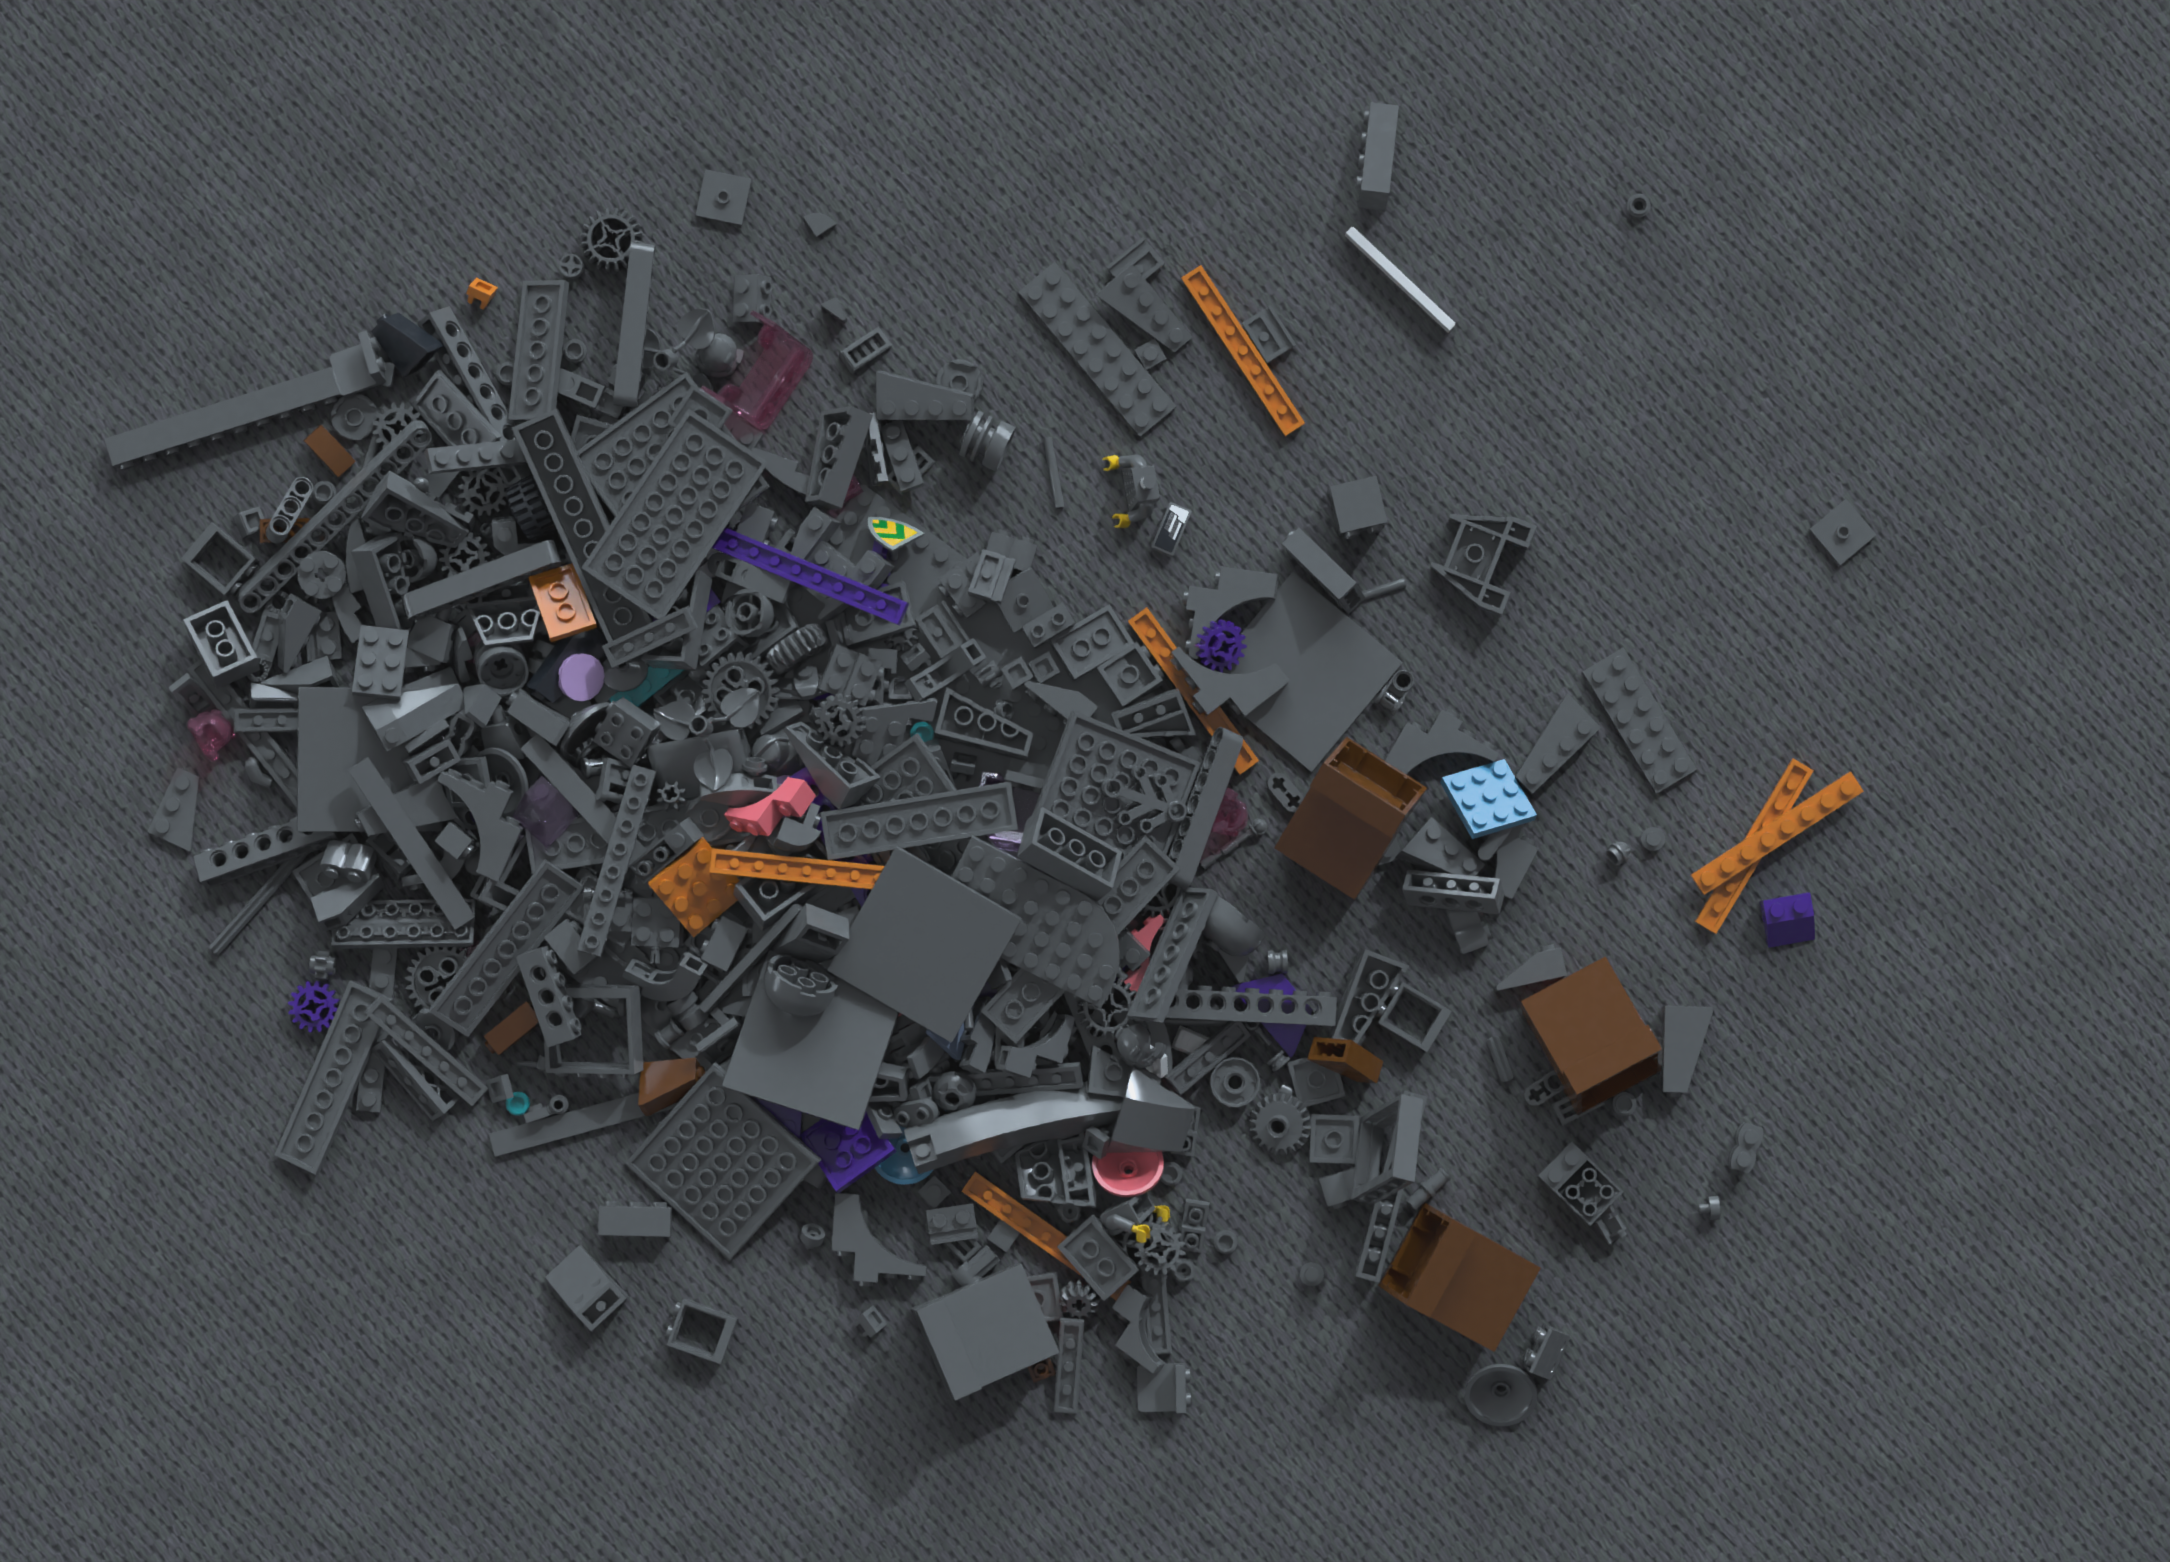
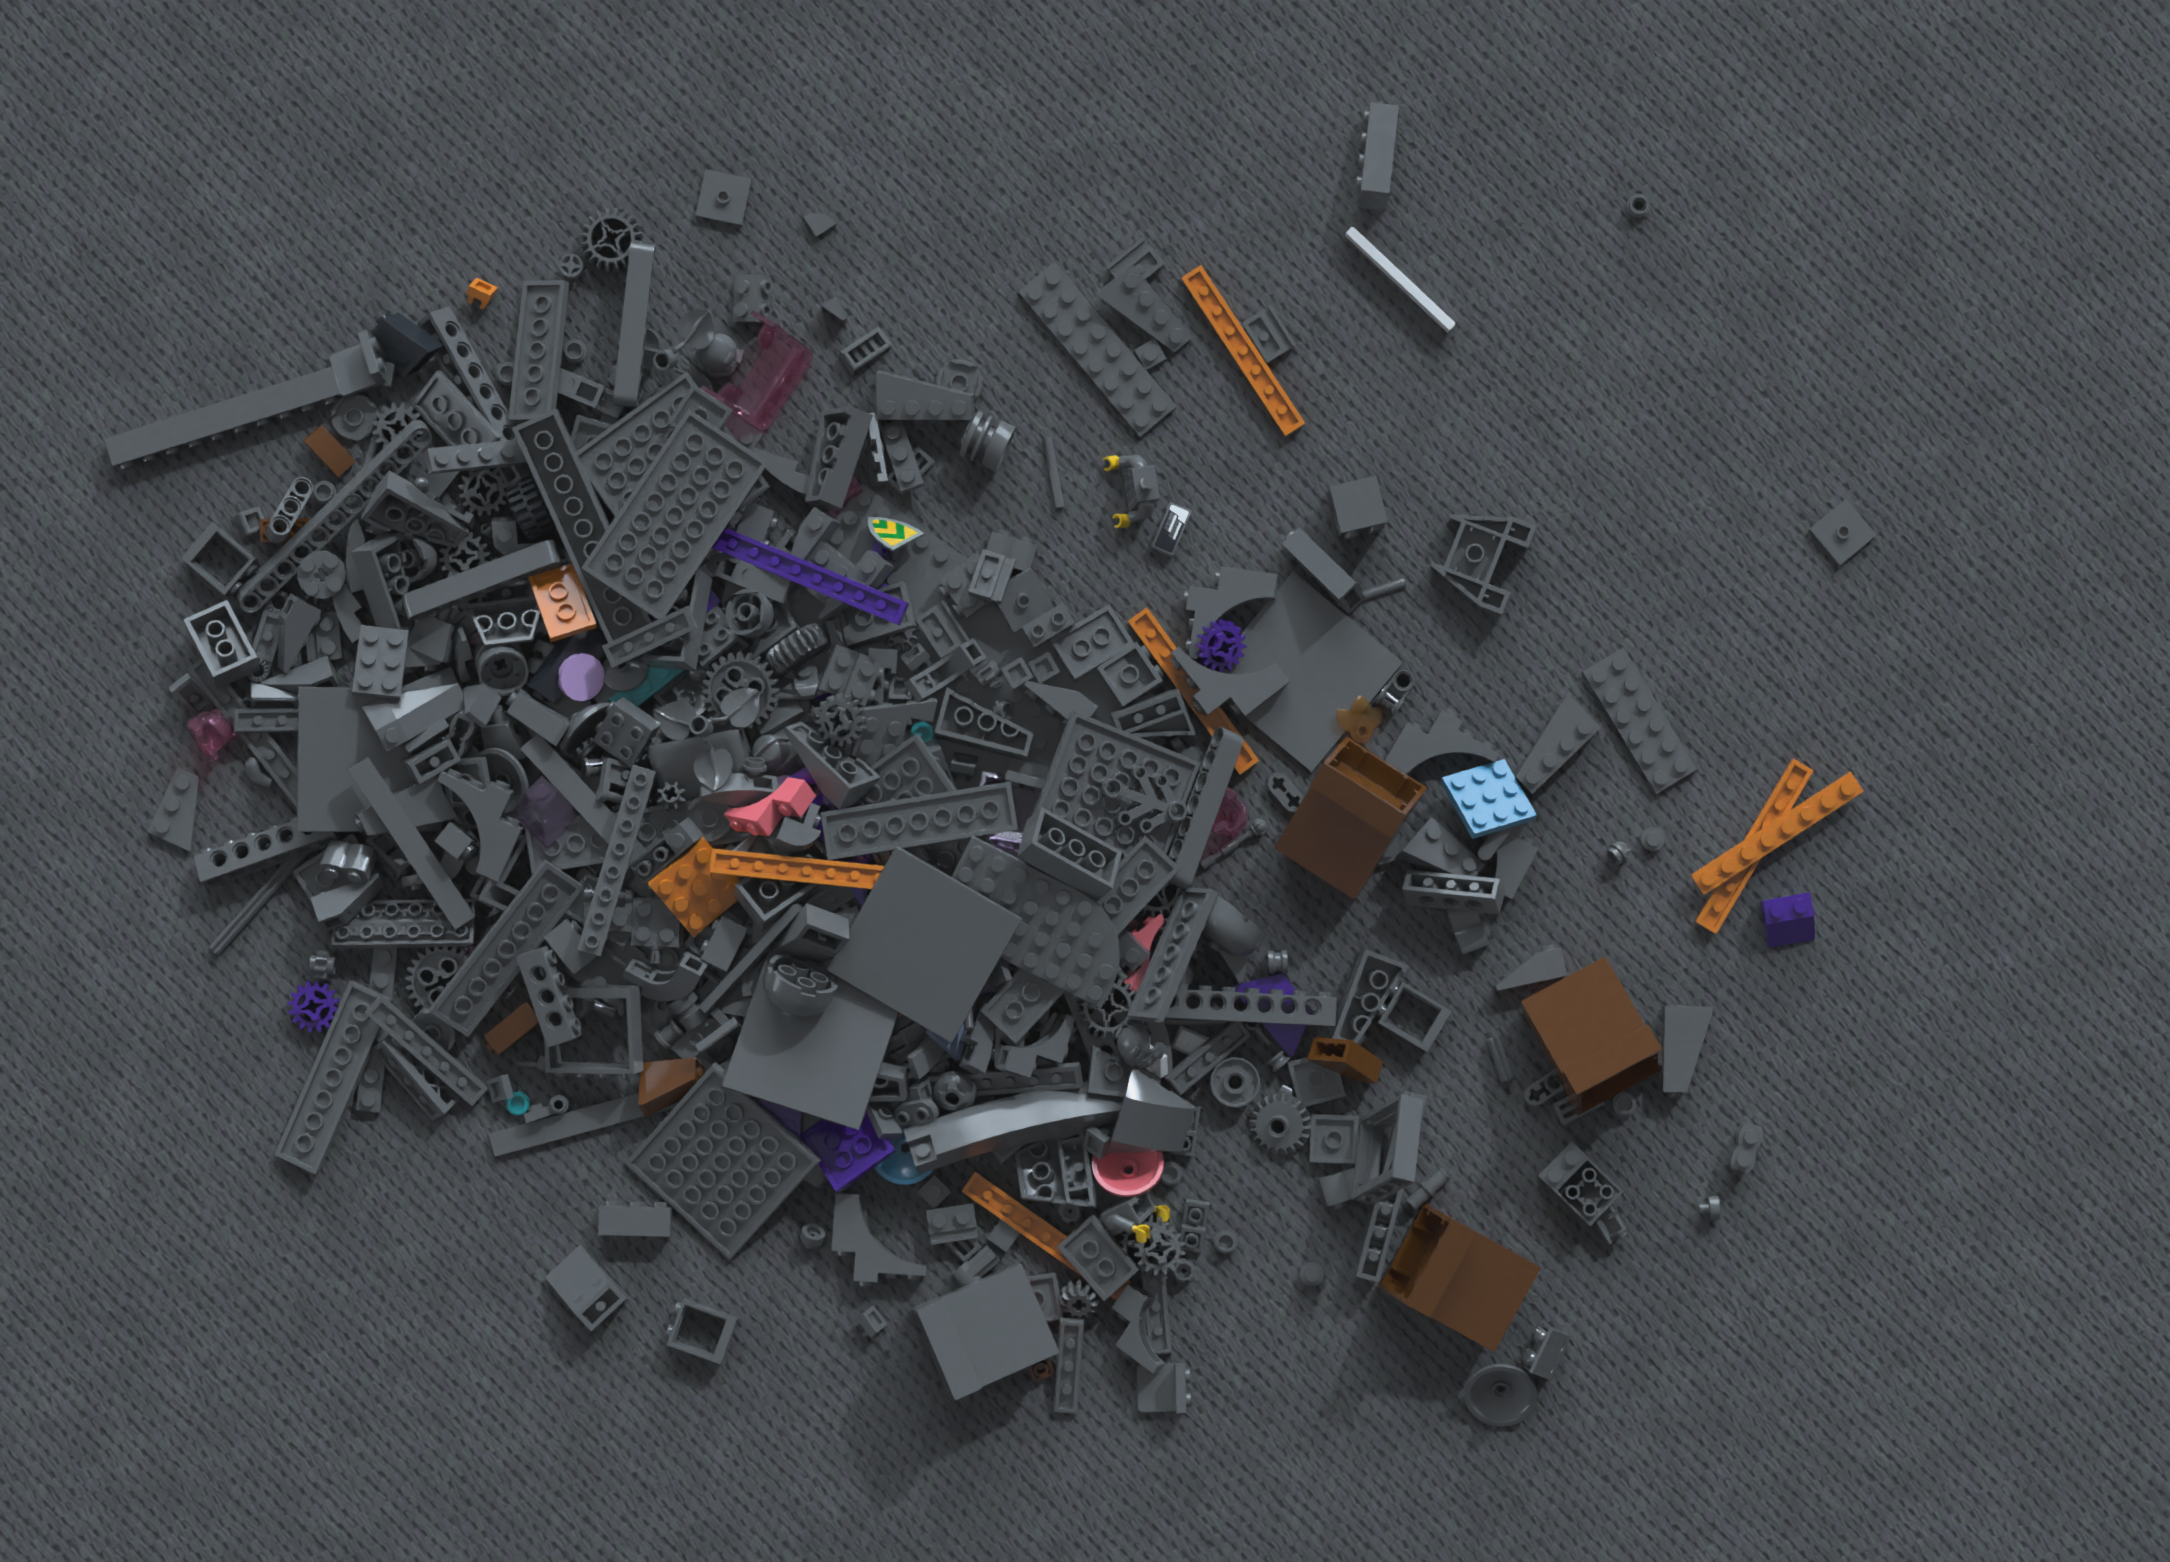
(1359, 715): none -> clear orange plate

